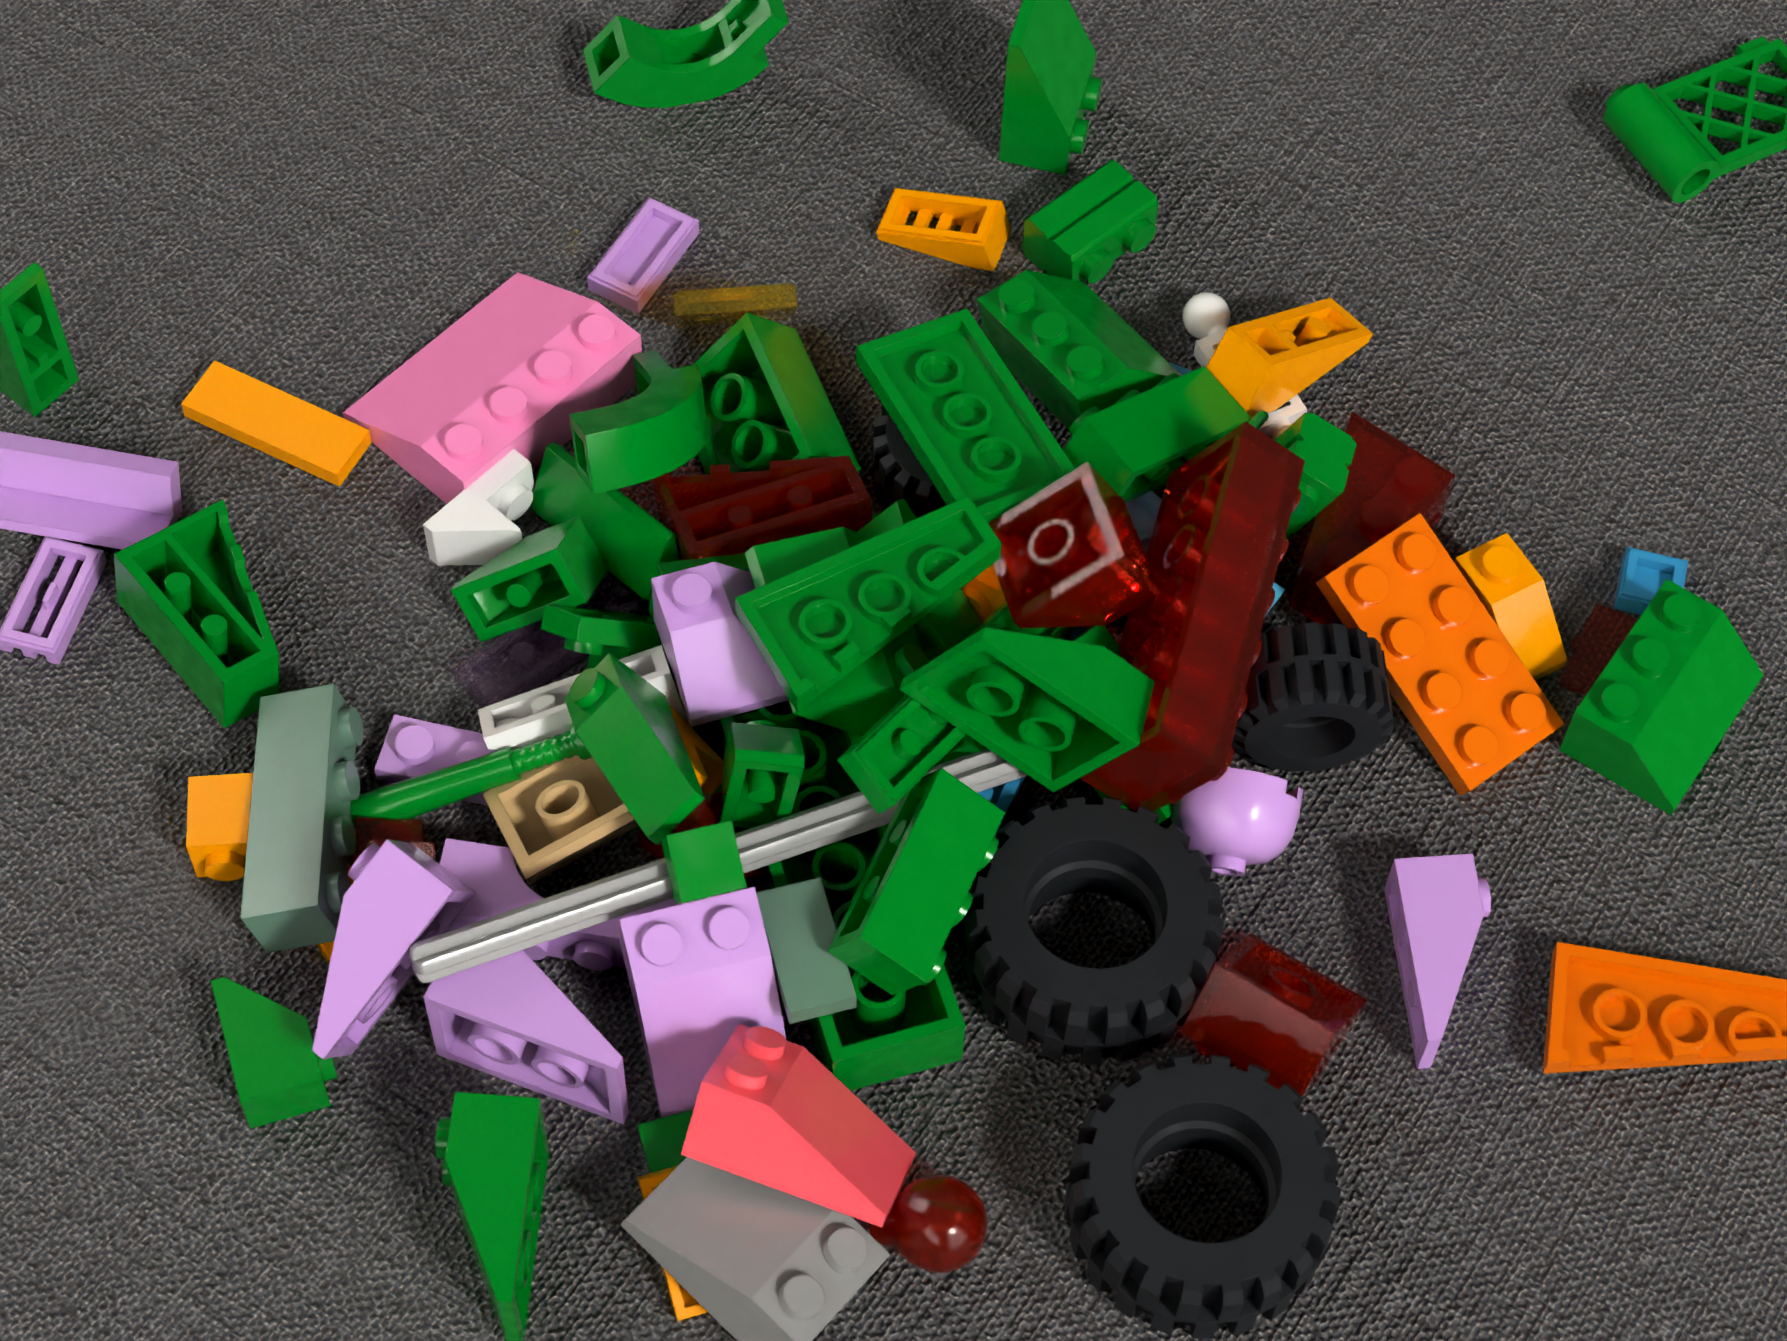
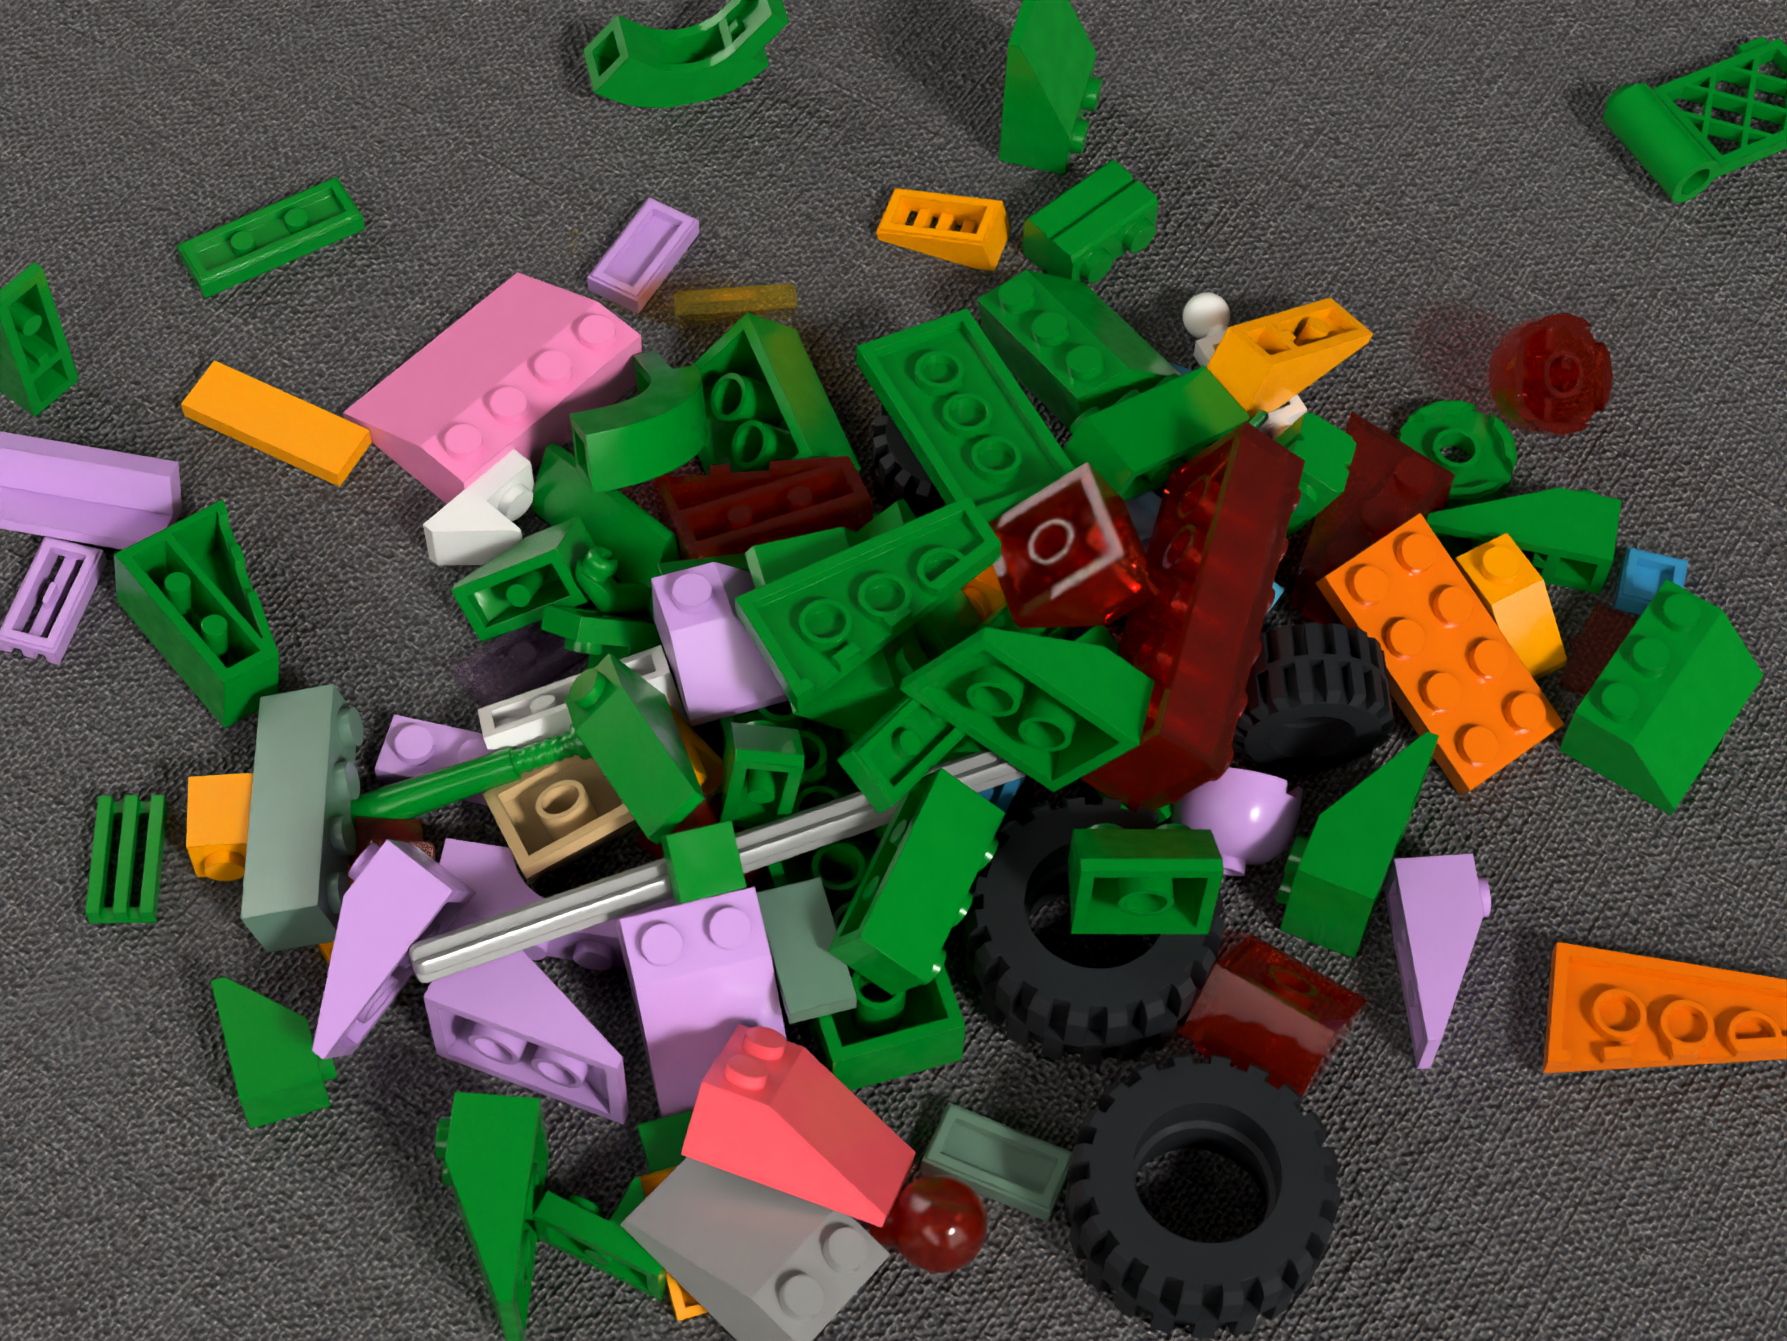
(130, 812): none -> green tile
(270, 237): none -> green tile
(585, 1234): none -> green slope
(596, 578): none -> green arm
(998, 1161): none -> sand green tile
(1143, 880): none -> green slope
(1345, 862): none -> green slope
(1481, 437): none -> green tile
(1550, 375): none -> clear red cylinder
(1559, 530): none -> green slope

